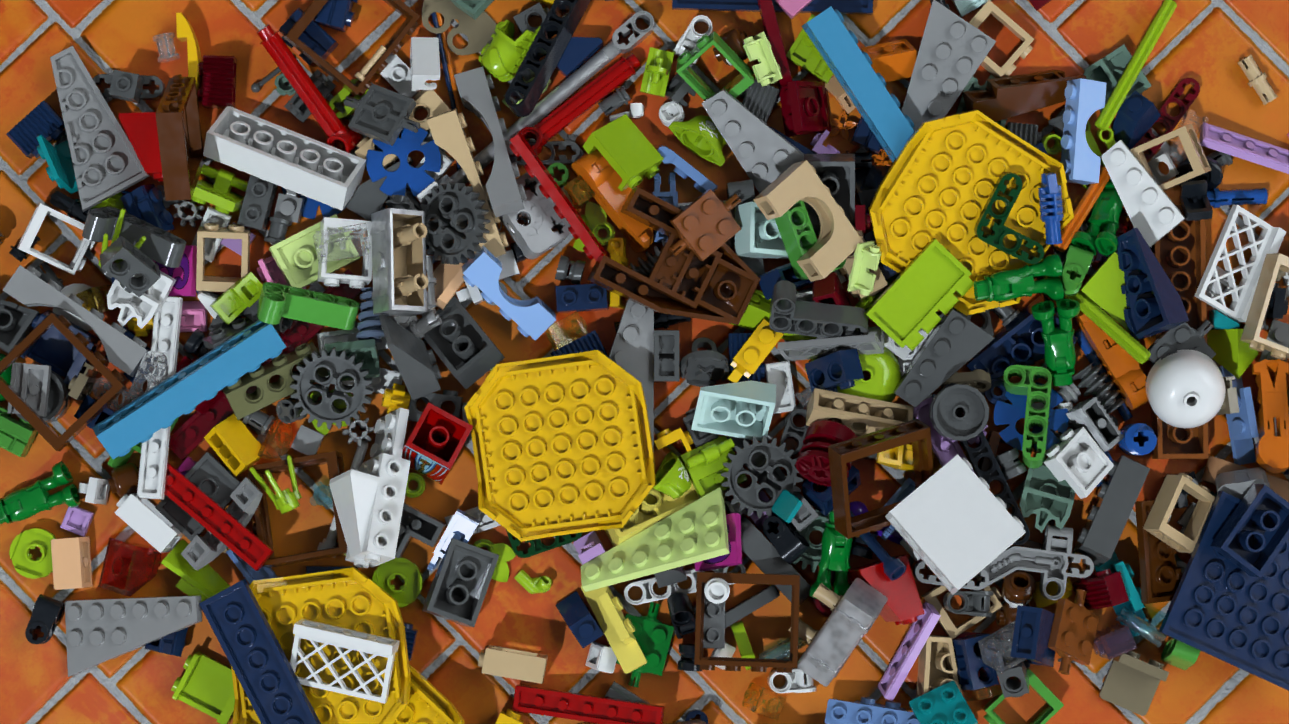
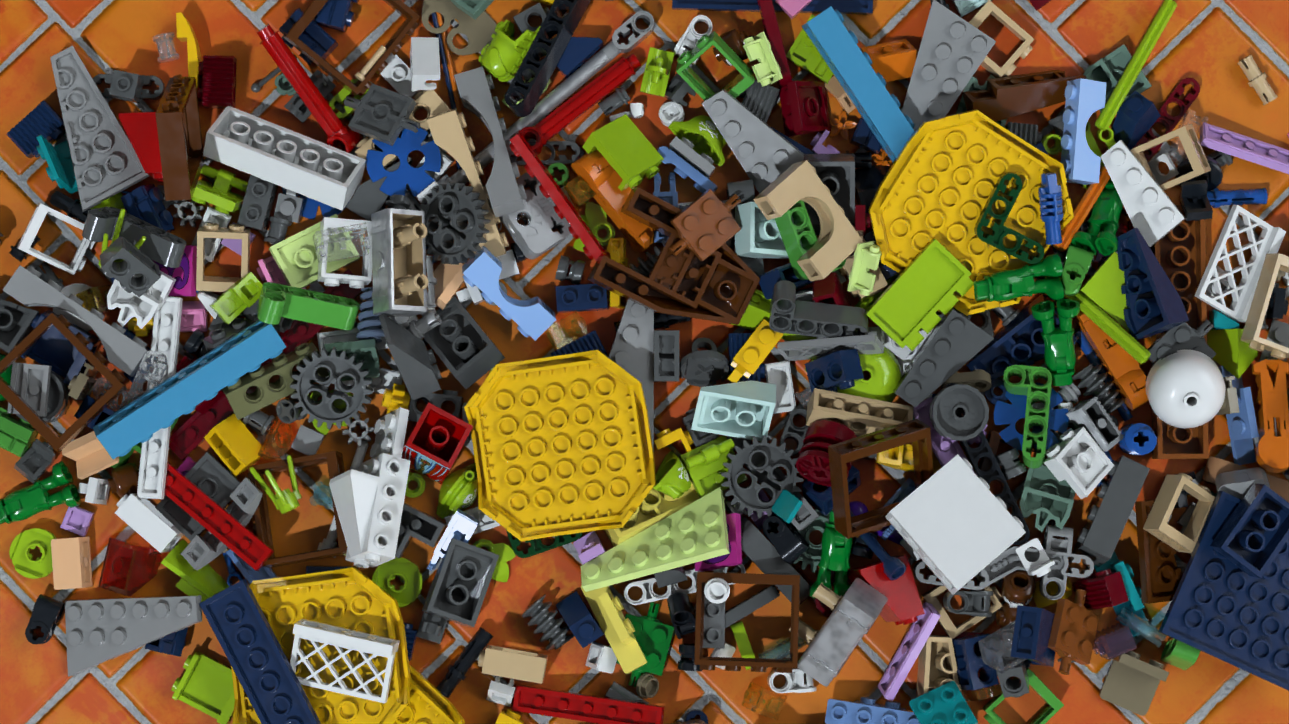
(36, 461): none -> dark grey bracket
(89, 455): none -> light nougat panel
(231, 569): none -> blue hand
(432, 628): none -> dark grey tile
(458, 491): none -> lime hat
(464, 662): none -> black pin
(500, 692): none -> white tile
(533, 585): lime arm -> none
(547, 624): none -> dark grey piece
(647, 686): none -> dark tan plate
(684, 149): none -> light grey plate
(1041, 565): none -> white bracket

